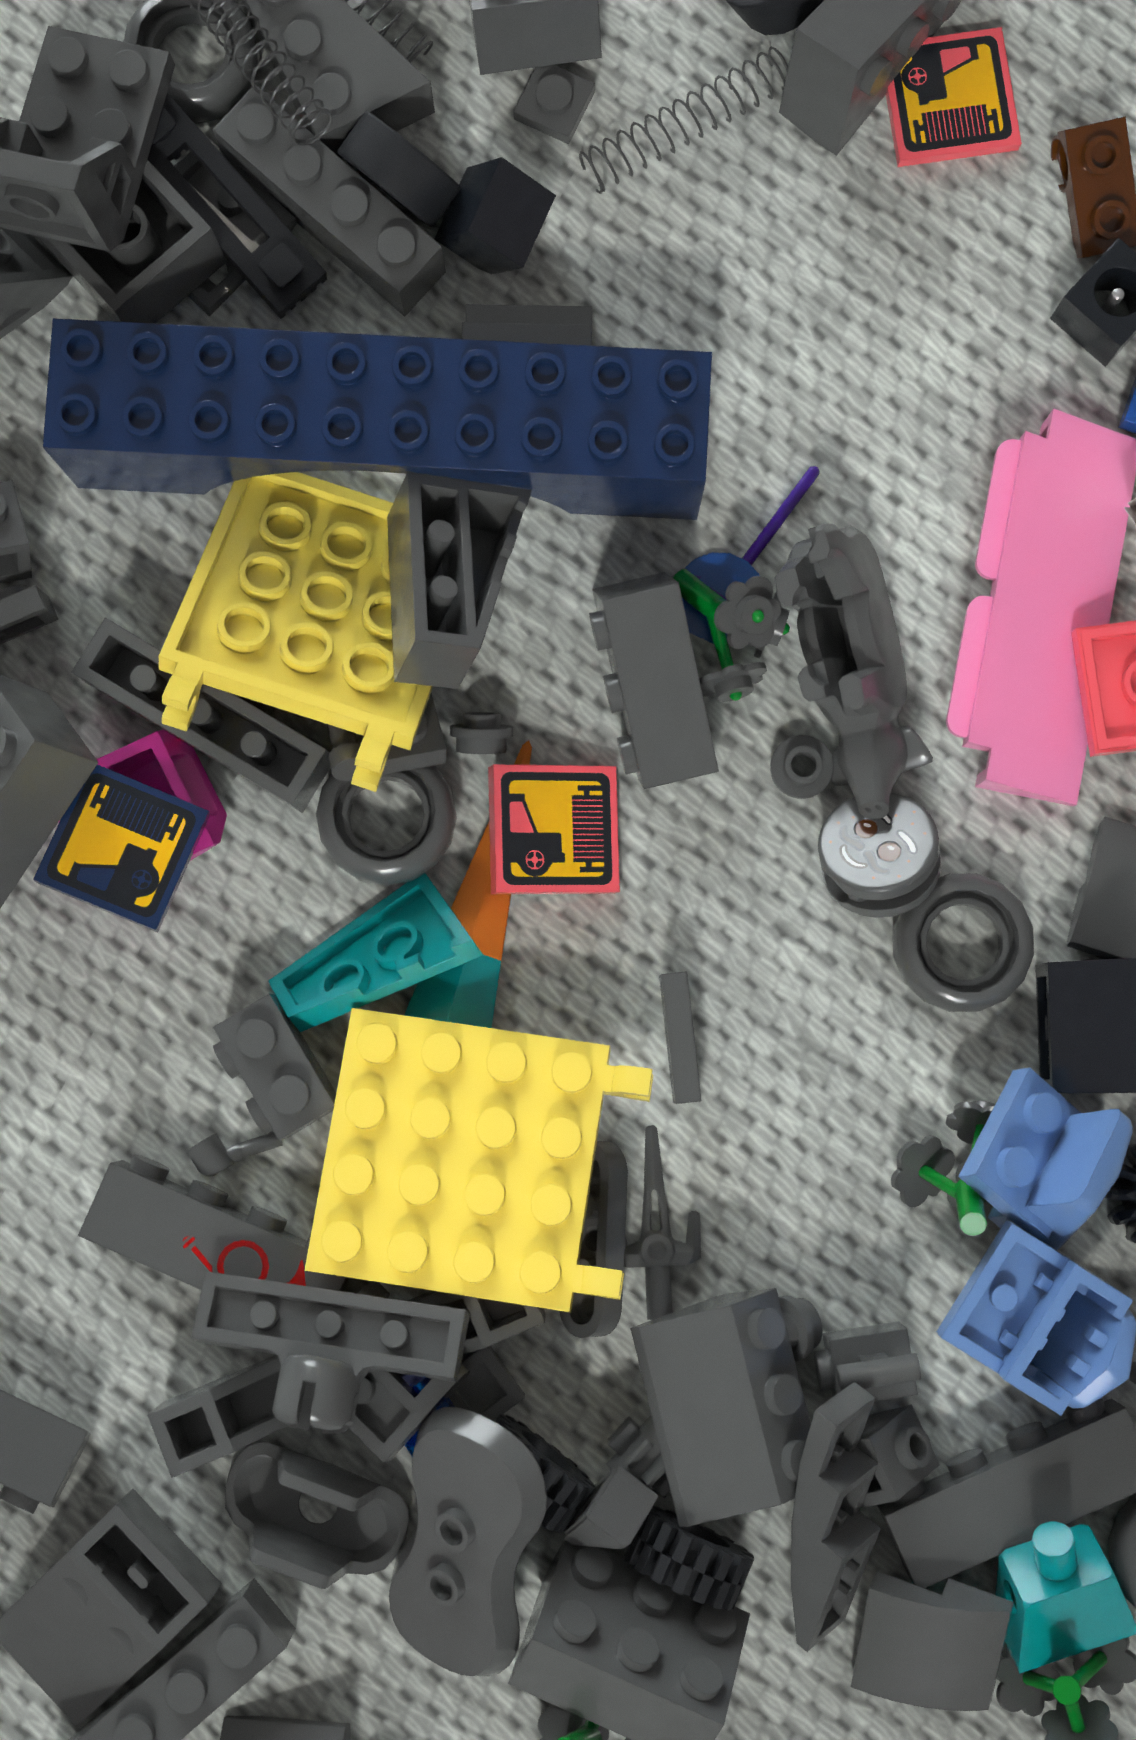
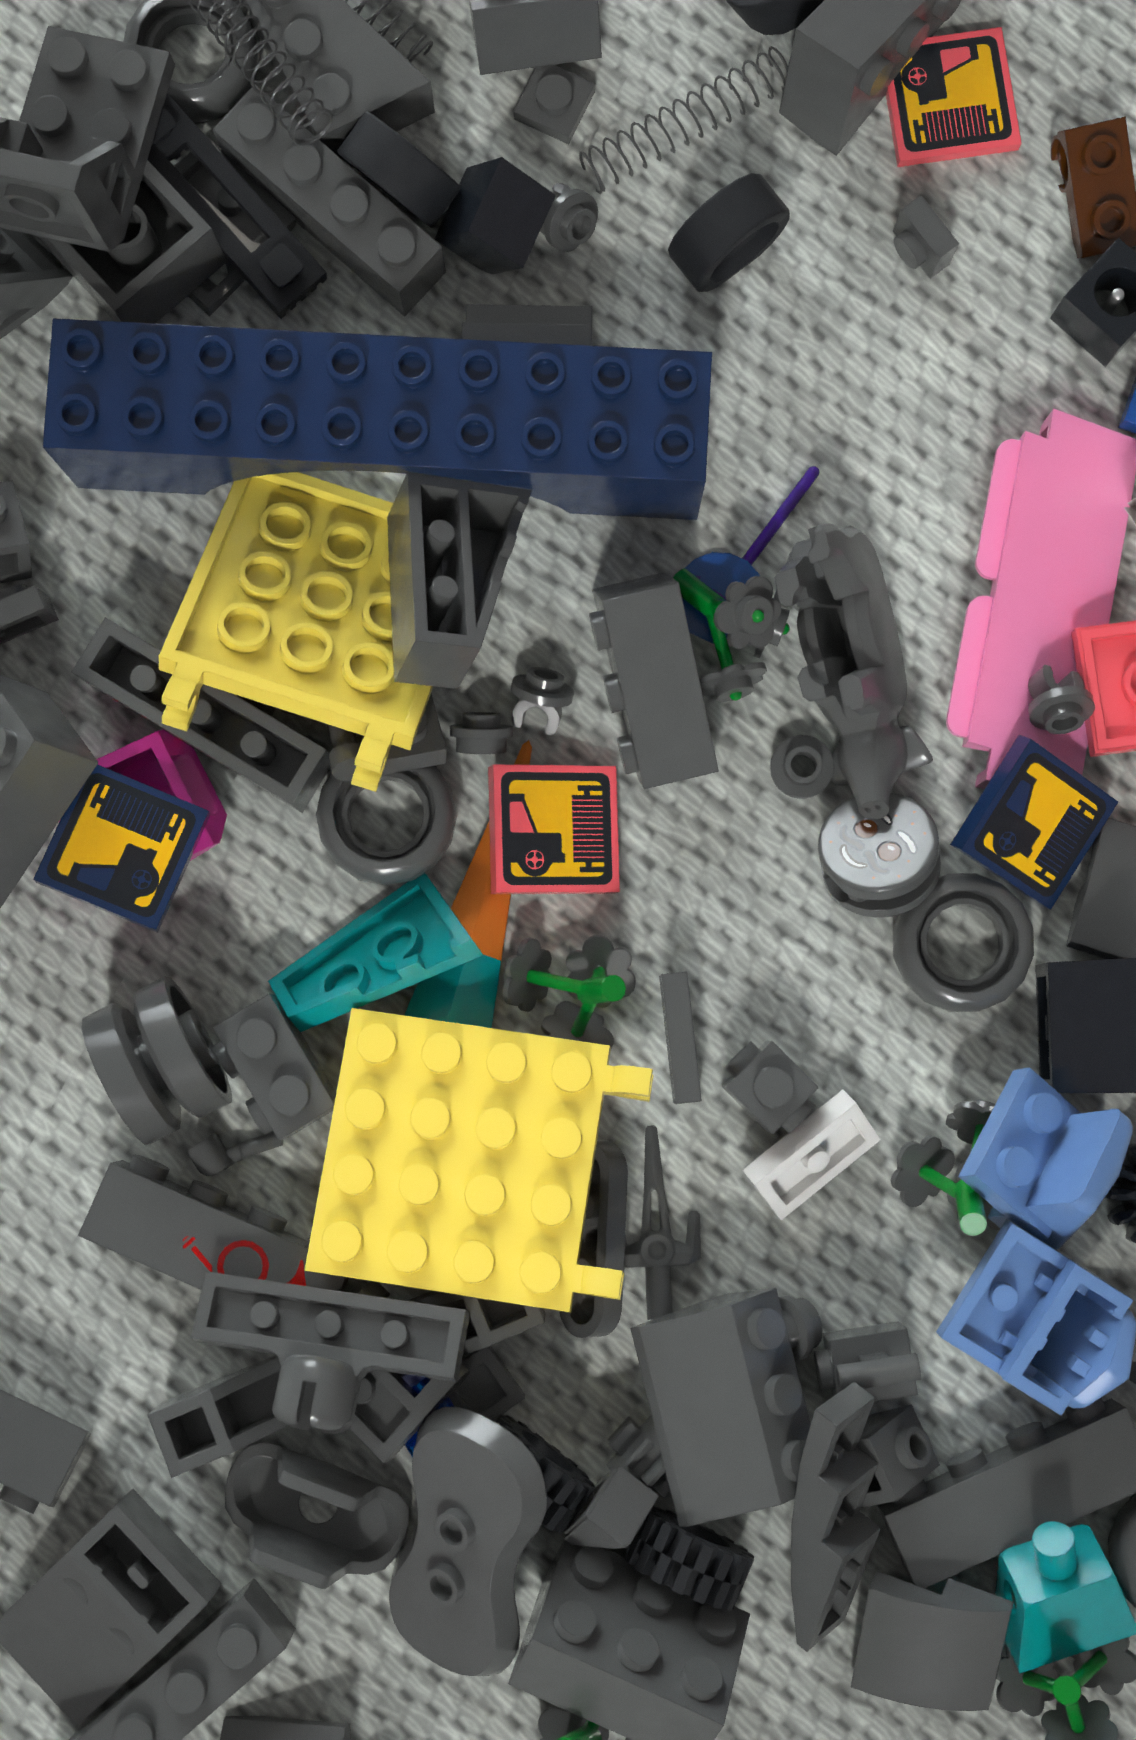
(156, 1061): none -> dark grey wheel
(543, 690): none -> dark grey plate
(570, 218): none -> dark grey plate
(596, 979): none -> dark grey plant
(728, 232): none -> black tyre
(770, 1087): none -> dark grey brick
(812, 1154): none -> white plate
(923, 238): none -> dark grey plate
(1034, 822): none -> tile
(1059, 706): none -> dark grey plate

